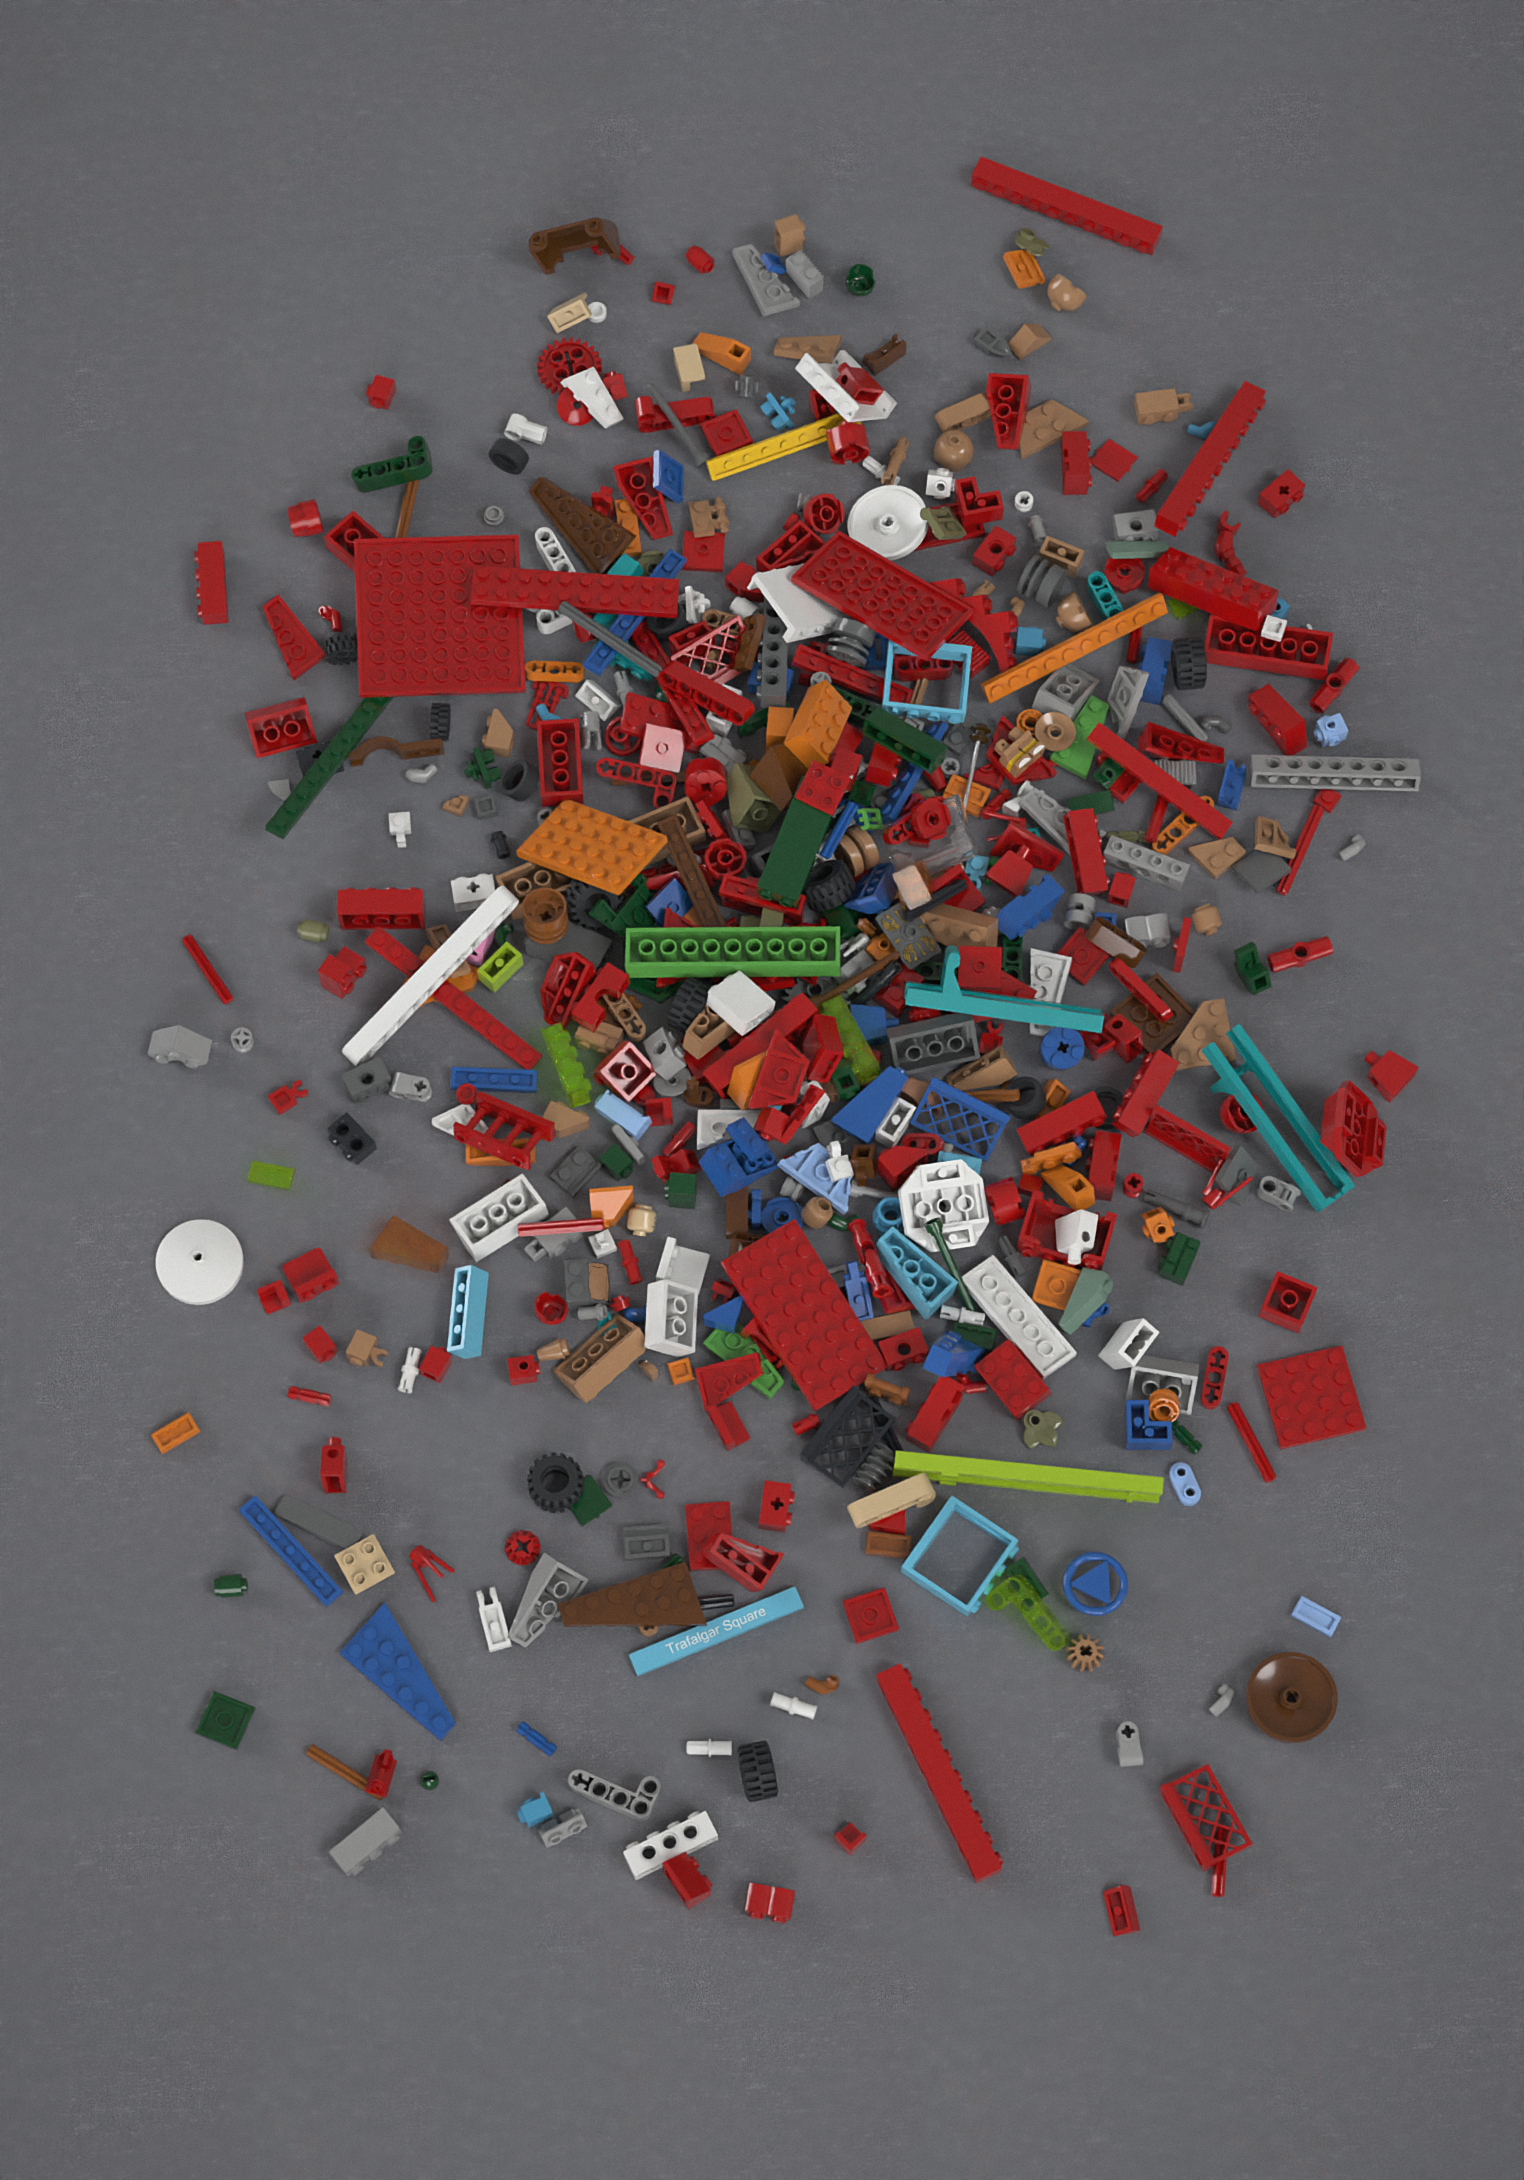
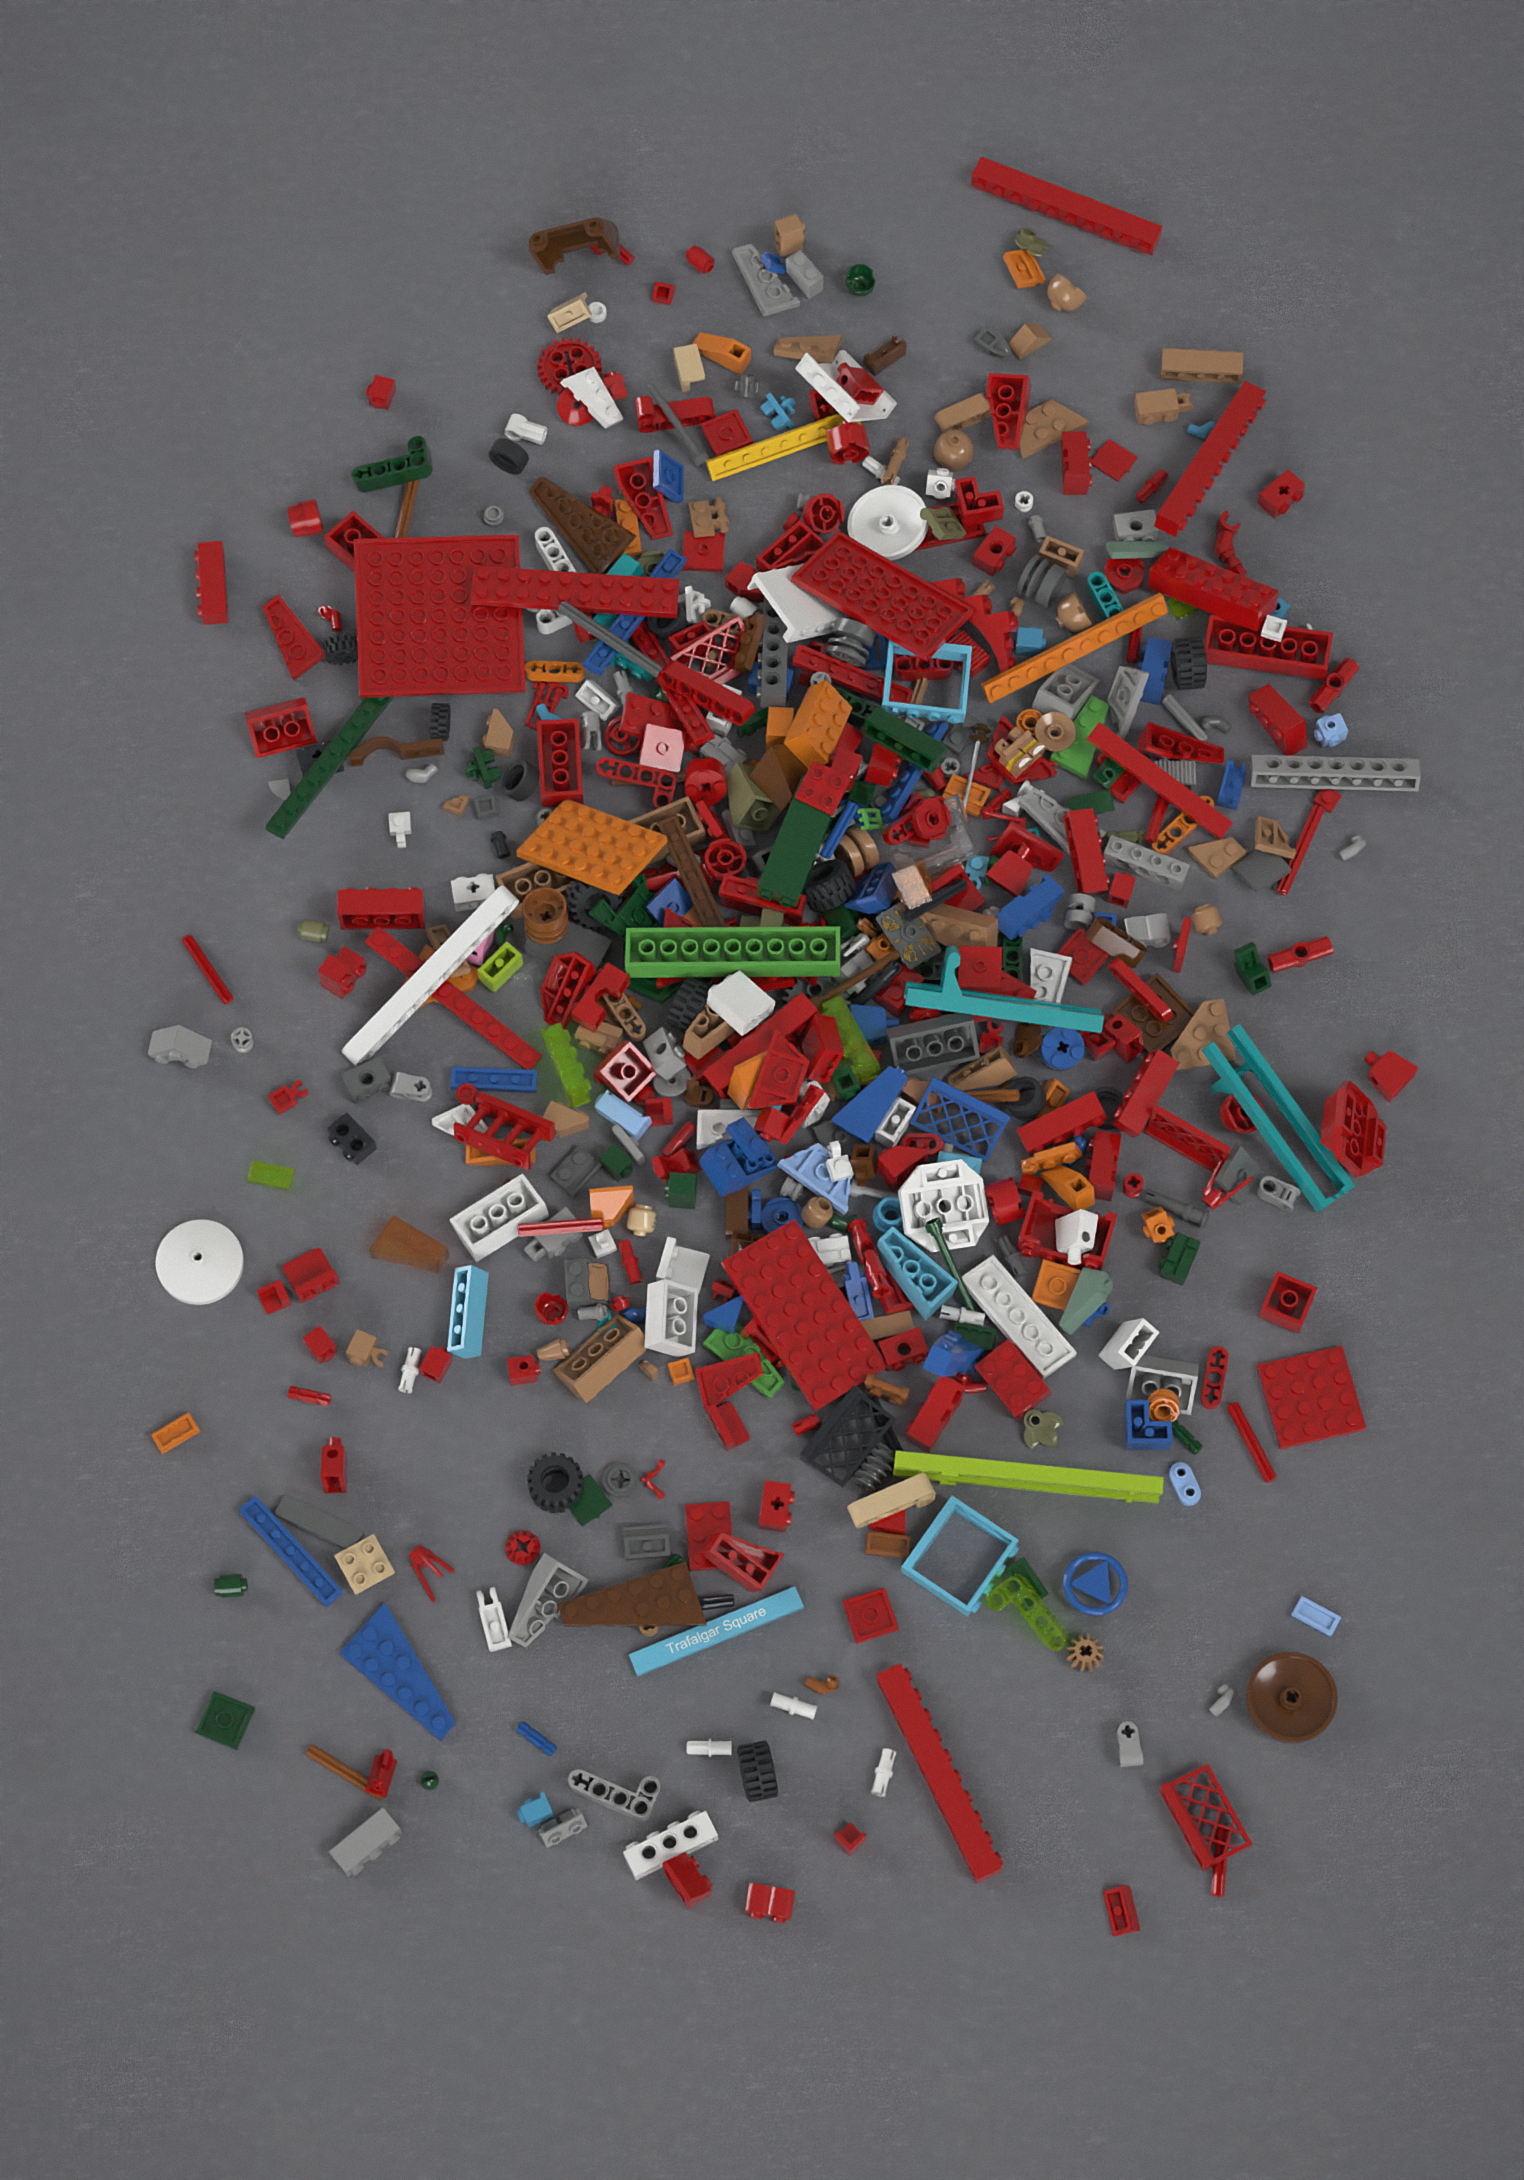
(832, 1250): none -> white brick
(883, 1772): none -> white pin
(1027, 1039): none -> reddish brown plate
(1201, 365): none -> medium nougat brick

